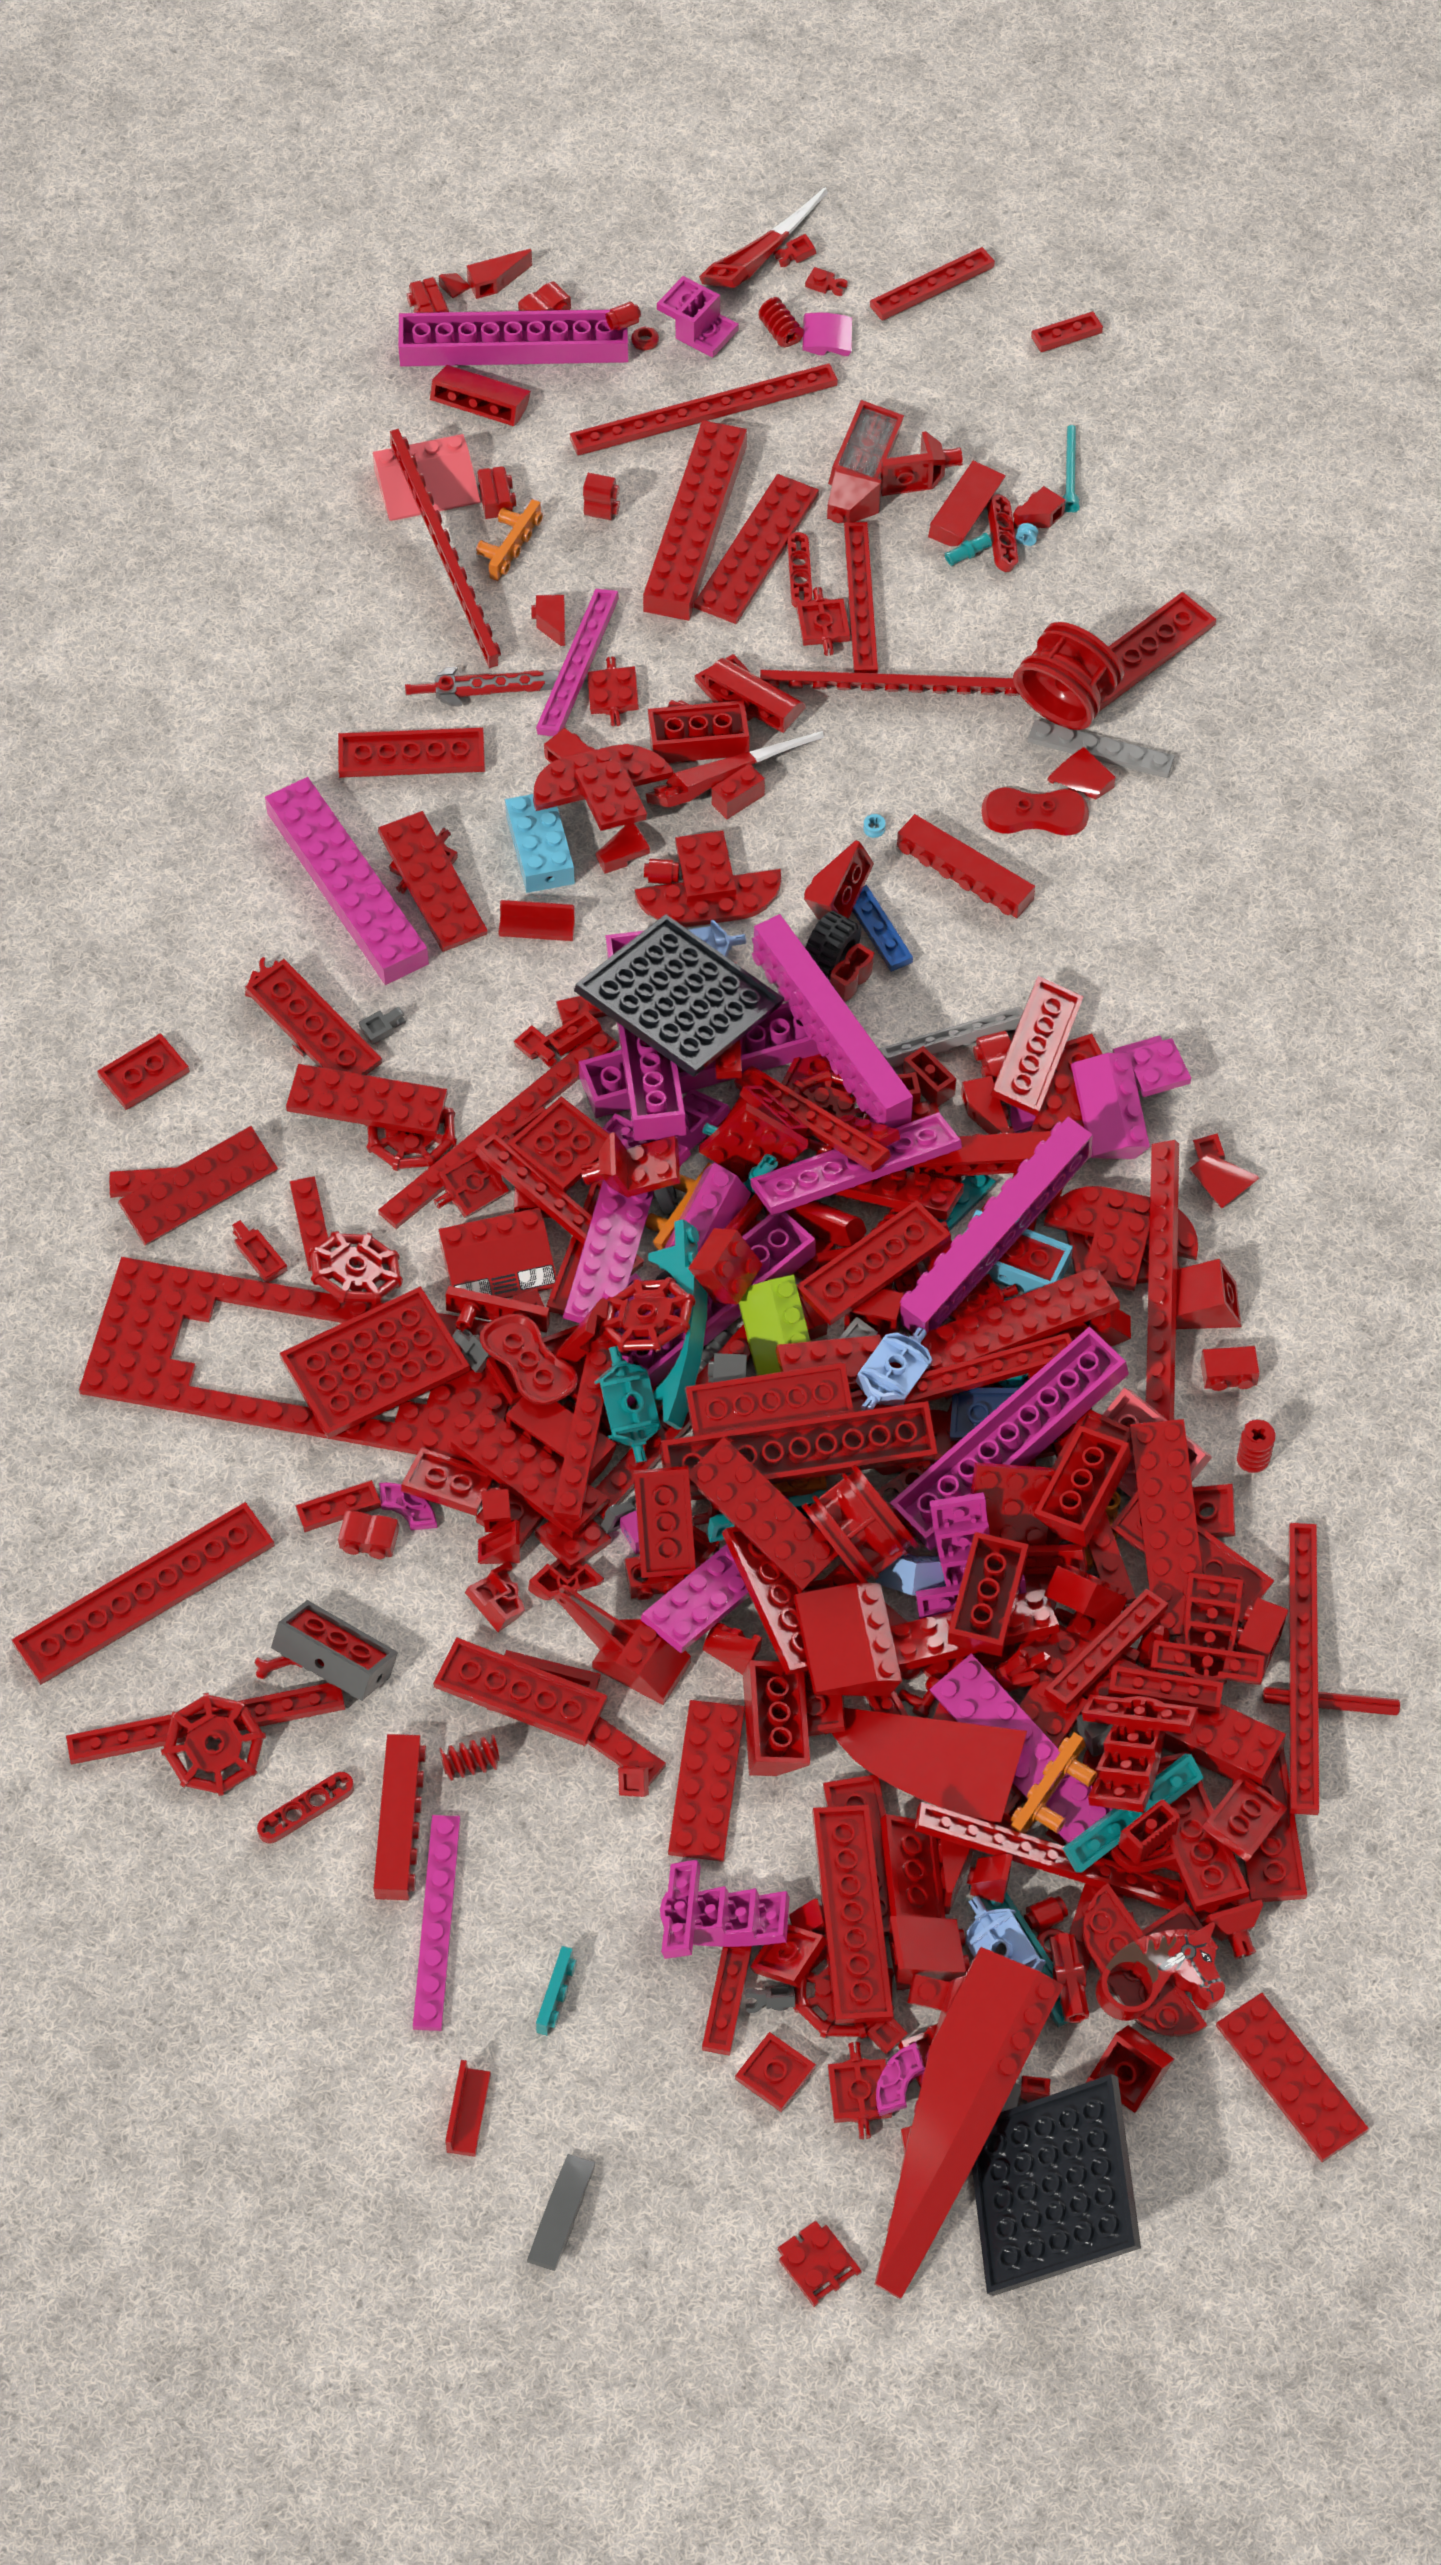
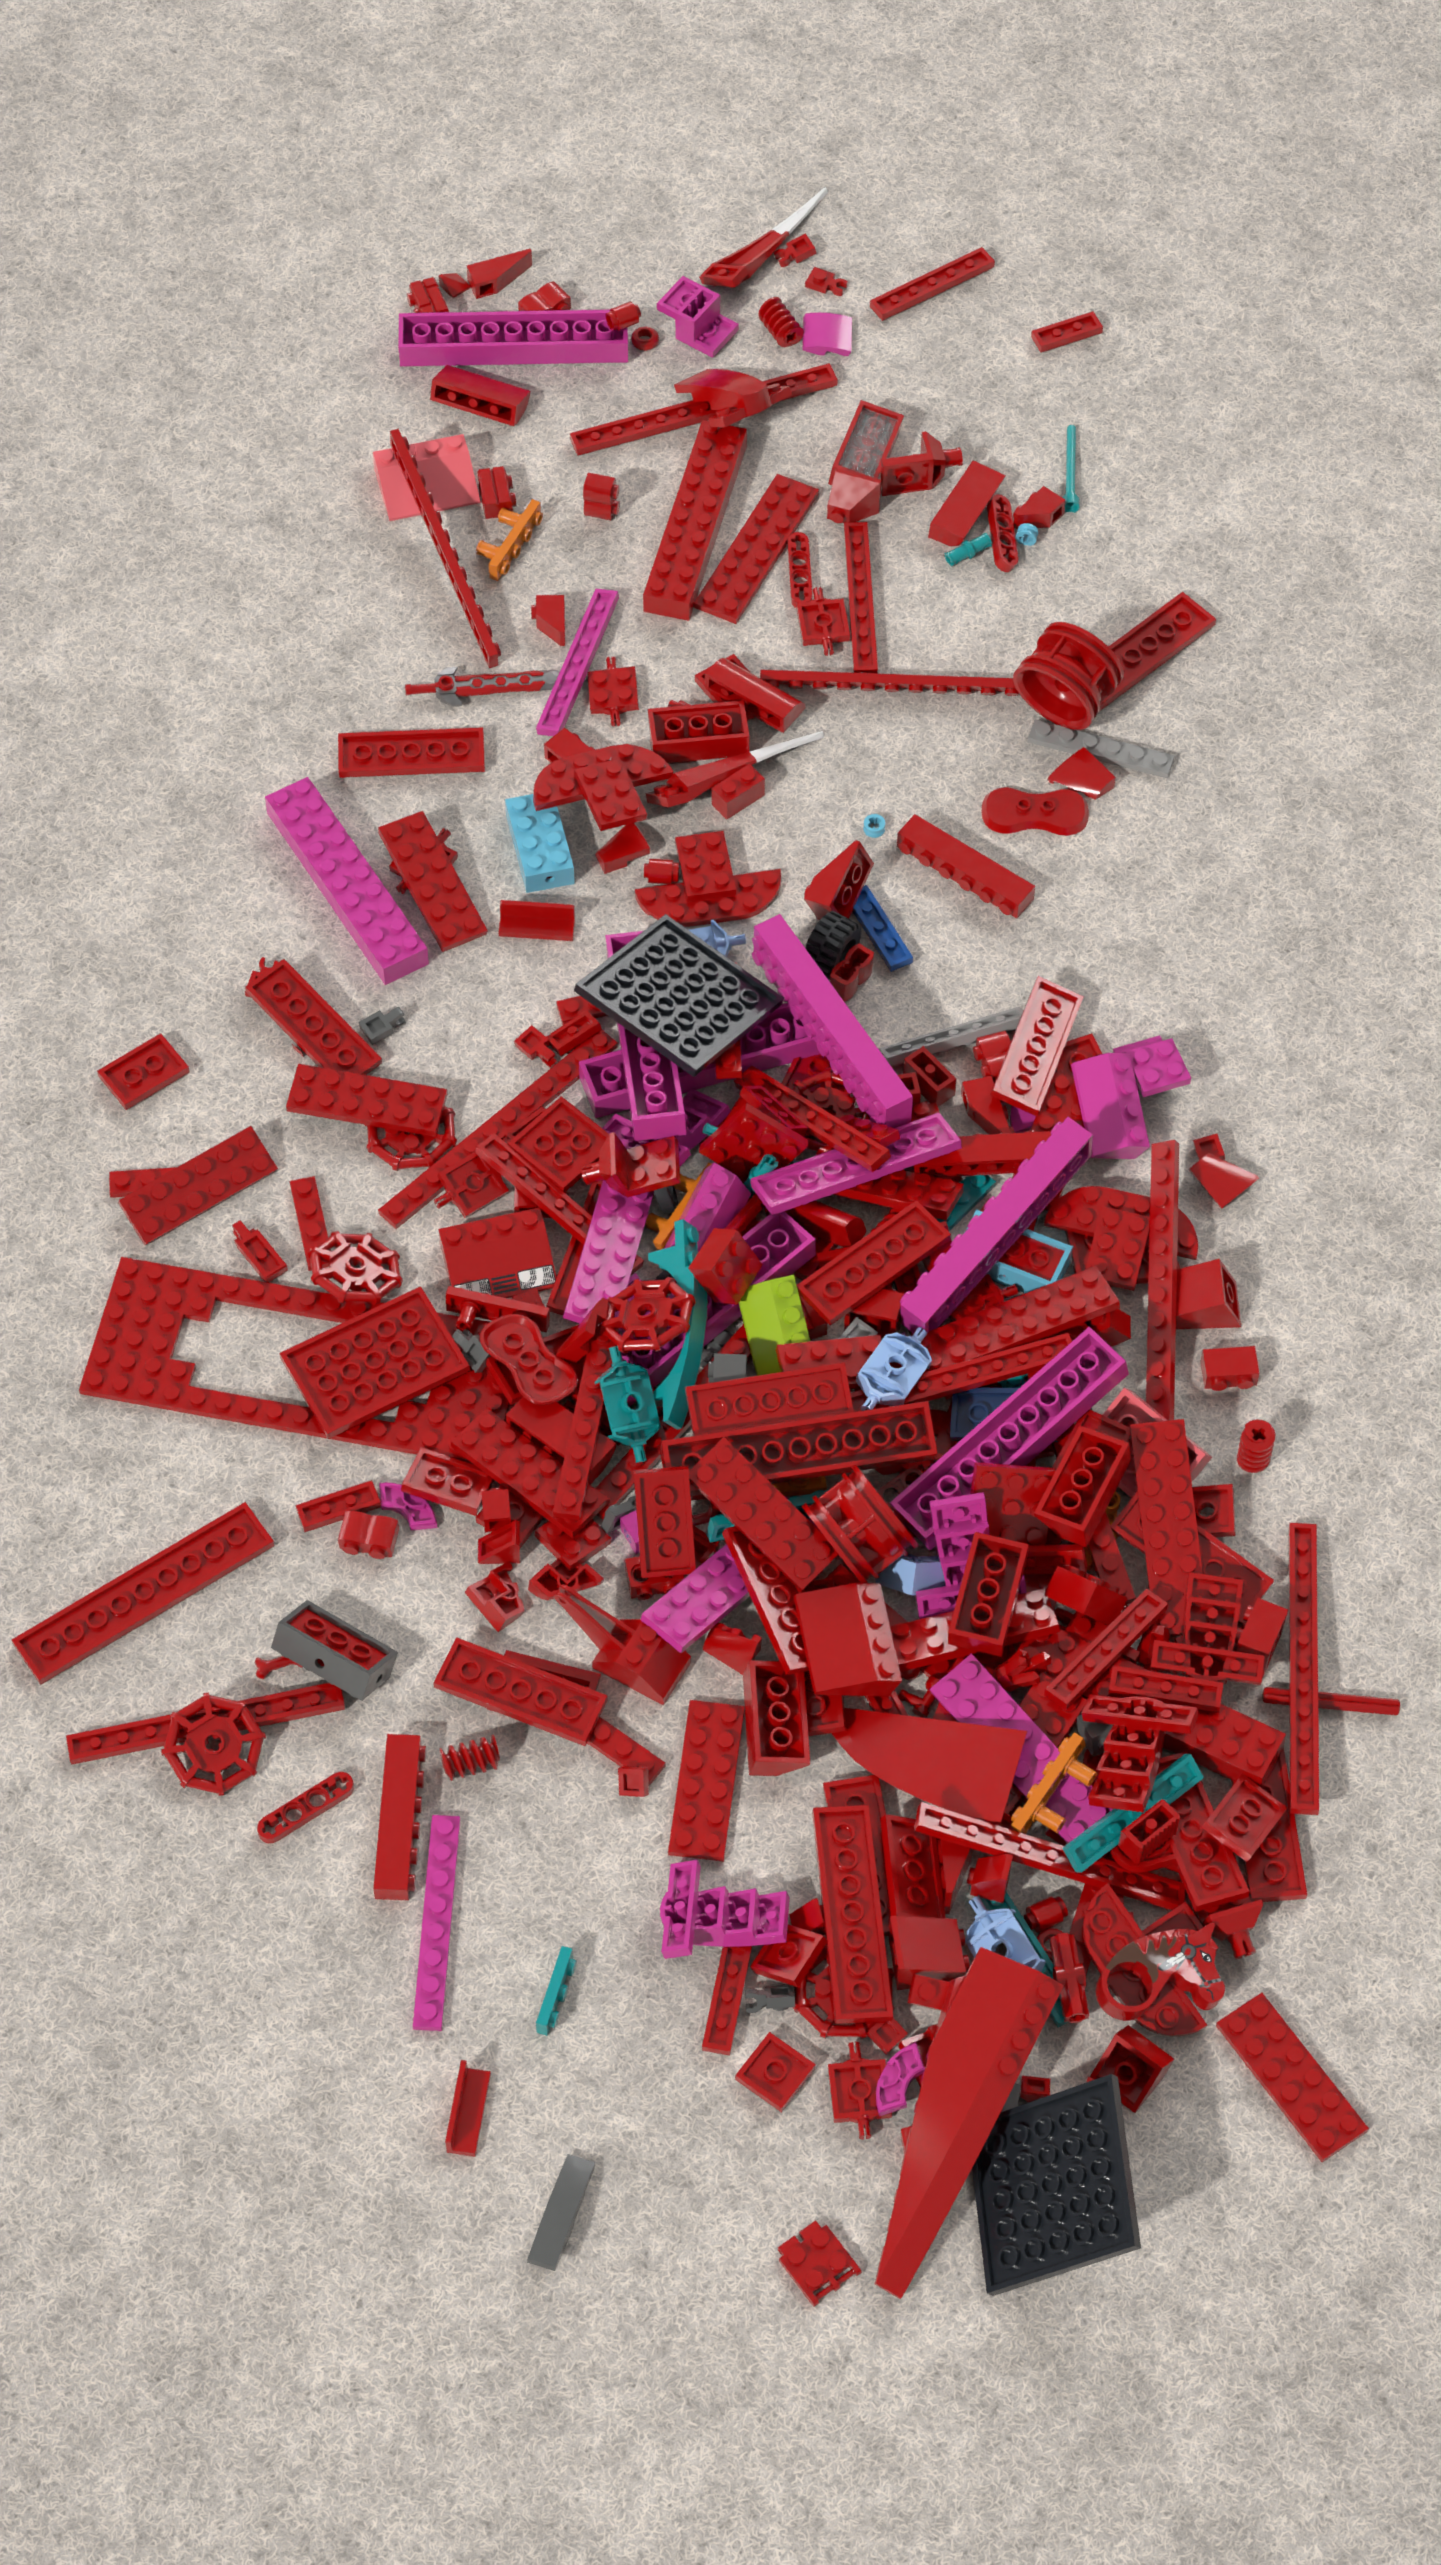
(731, 394): none -> red slope

